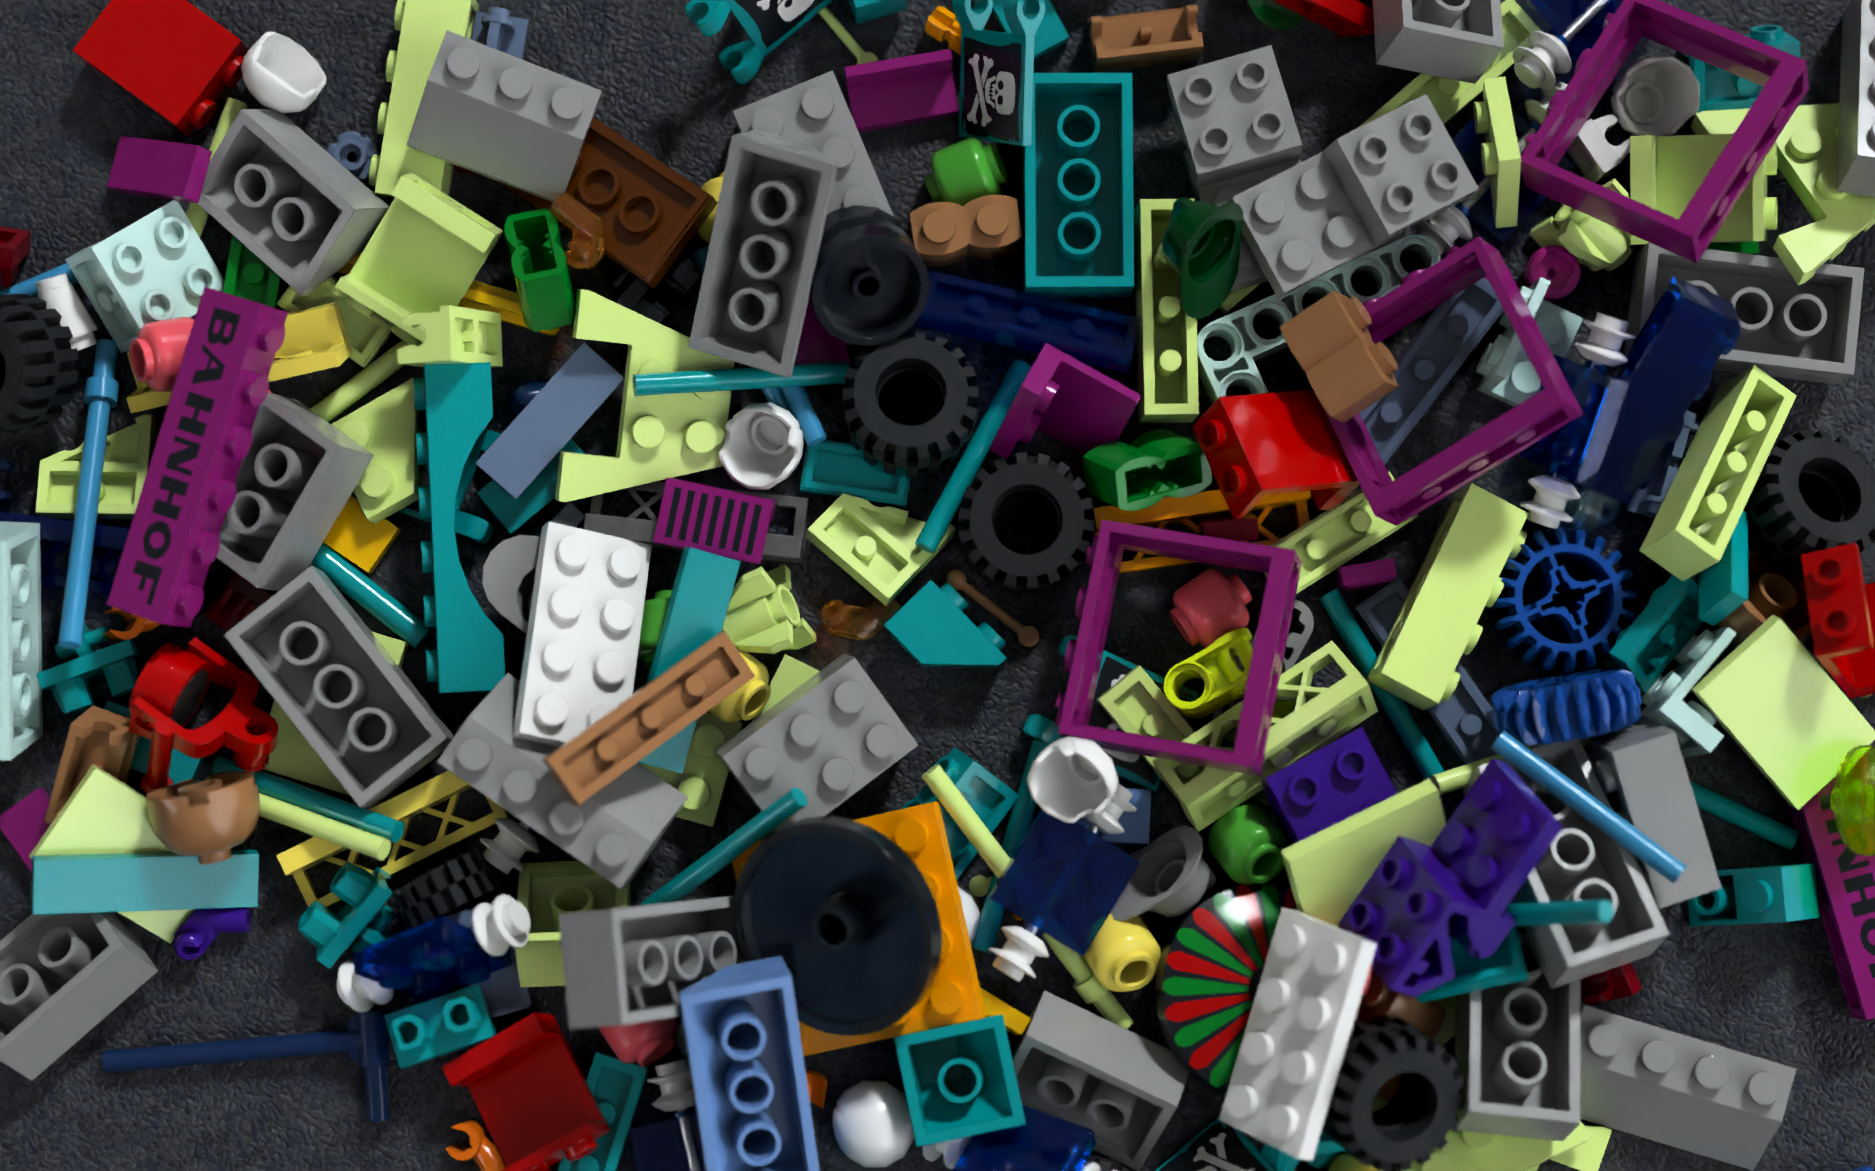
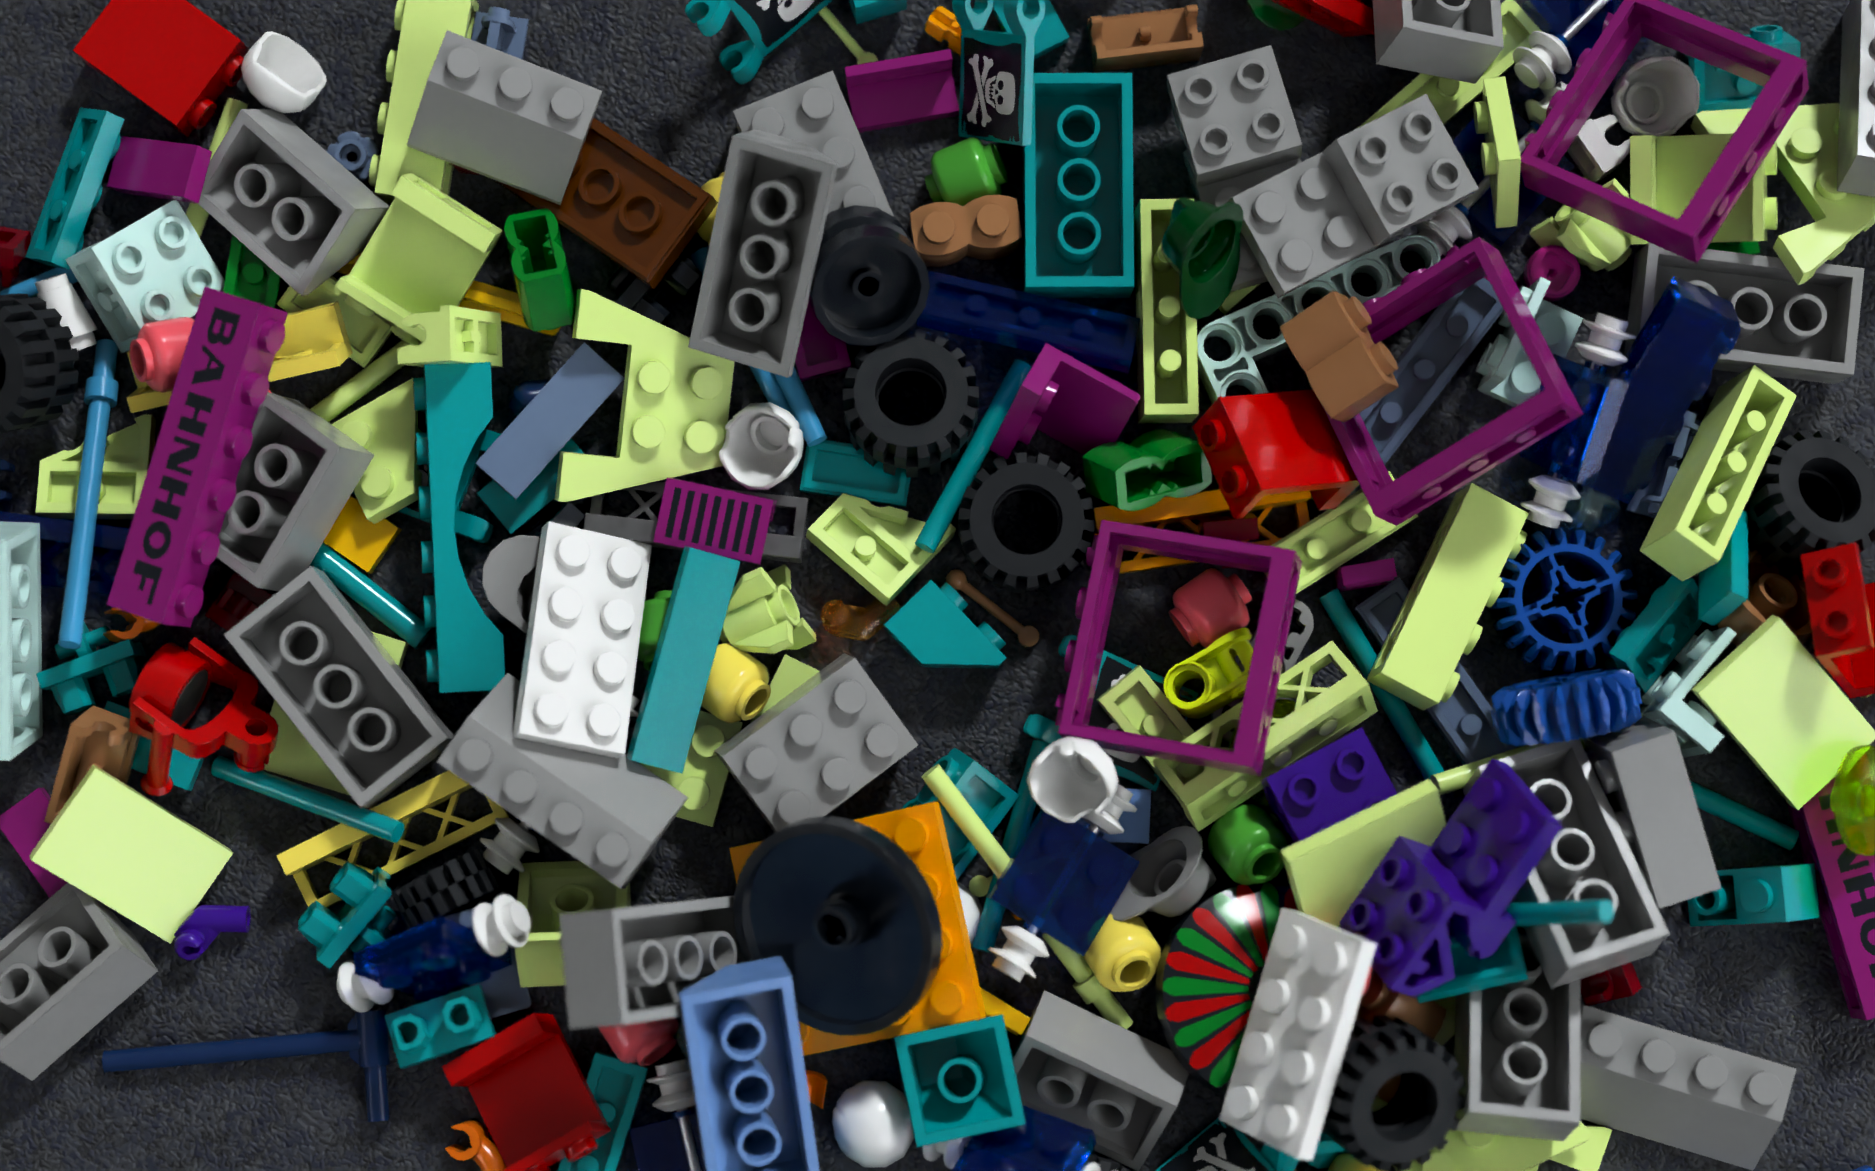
(75, 187): none -> teal plate
(141, 882): teal tile -> none
(205, 815): medium nougat cylinder -> none
(323, 827): yellowish green bar -> none
(587, 232): clear orange arm -> none
(648, 718): medium nougat plate -> none
(730, 848): teal bar -> none
(737, 379): teal bar -> none
(1588, 807): dark azure bar -> none

